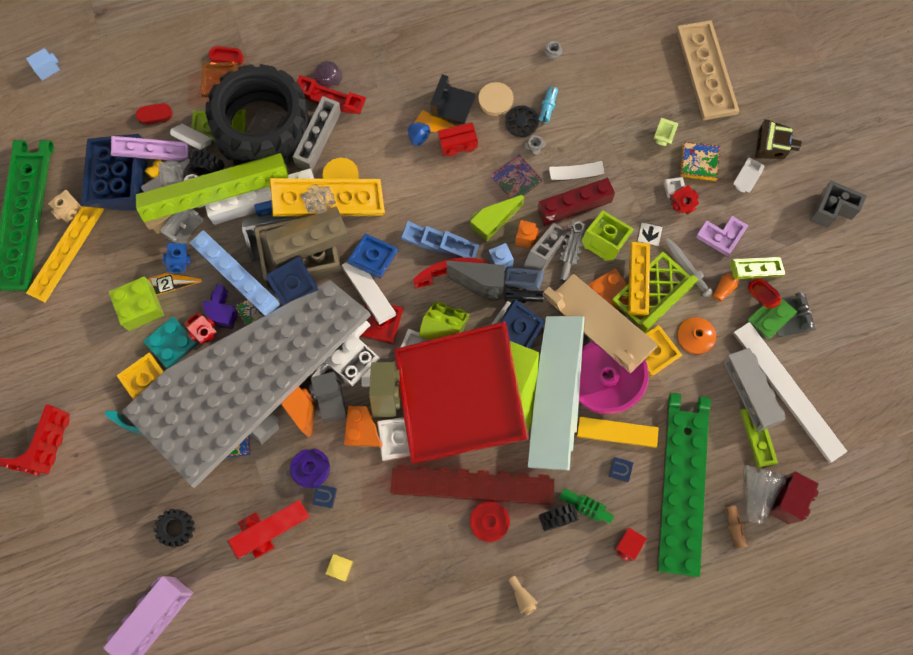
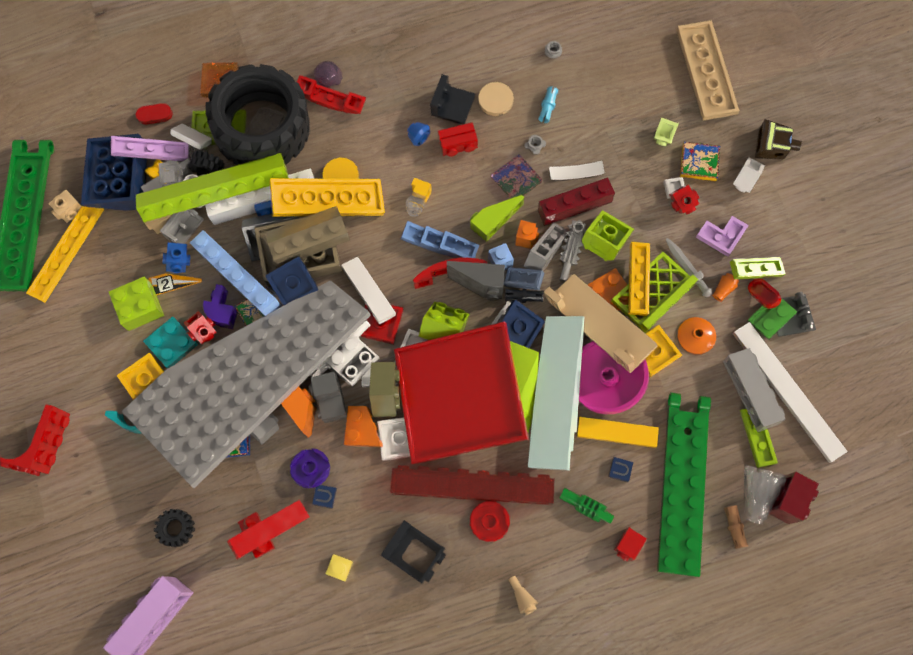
(43, 63): light blue brick -> none
(225, 54): red tile -> none
(317, 134): light grey brick -> none
(318, 199): clear brick -> none
(372, 255): blue tile -> none
(399, 543): none -> black window
(419, 197): none -> leg
(434, 122): light orange sticker -> none
(521, 121): black wheel -> none
(558, 517): black tyre -> none
(650, 234): white sticker -> none
(837, 201): dark grey brick -> none

